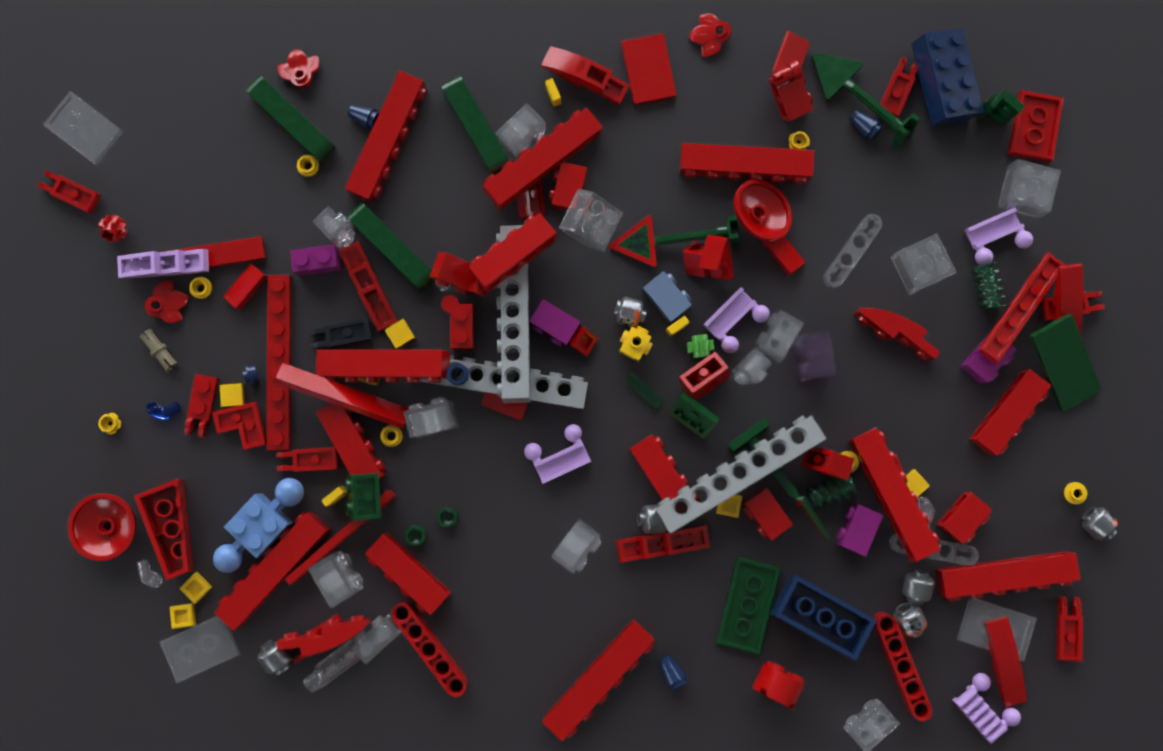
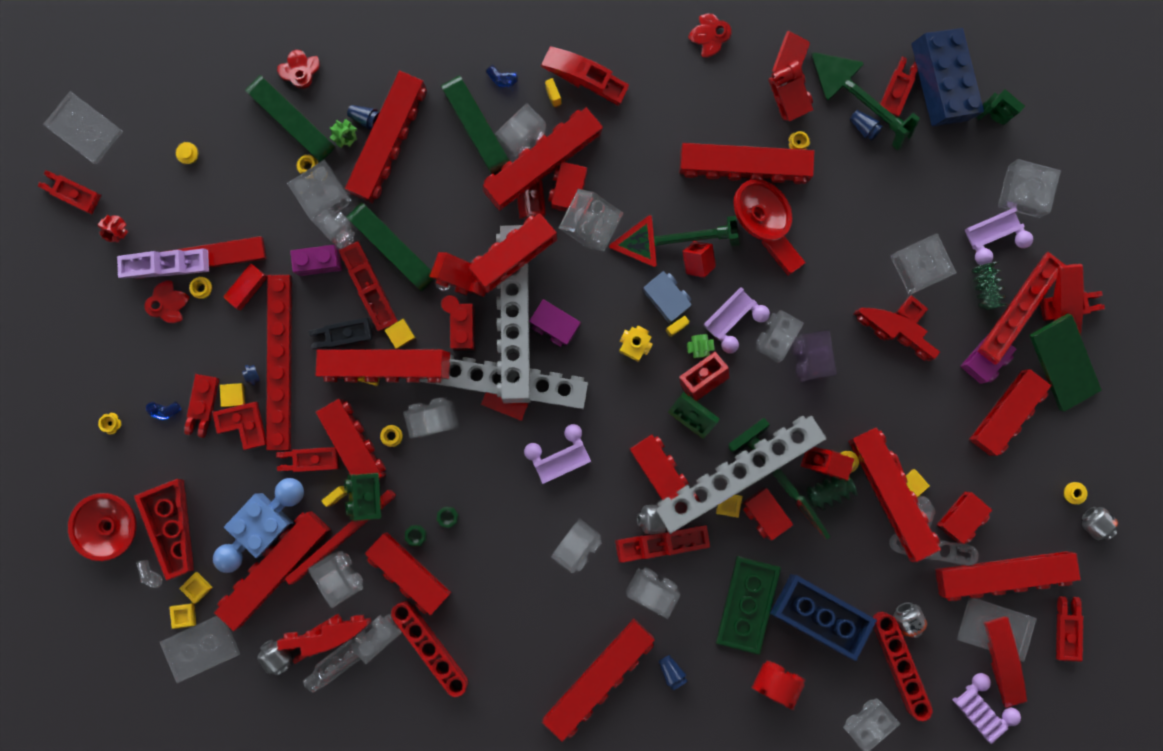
(158, 350): dark tan pin -> none
(187, 153): none -> yellow plate
(319, 189): none -> clear brick
(341, 395): red tile -> none
(343, 133): none -> bright green gear
(453, 370): dark blue cone -> none
(502, 79): none -> clear blue arm
(583, 340): red plate -> none
(629, 312): flat silver head -> none
(644, 390): clear green axle -> none
(648, 69): red tile -> none
(653, 592): none -> clear brick
(717, 257): red slope -> none
(751, 368): clear brick -> none
(850, 249): clear beam -> none
(858, 529): magenta brick -> none
(912, 309): none -> red tile
(918, 587): flat silver head -> none
(1036, 127): red tile -> none

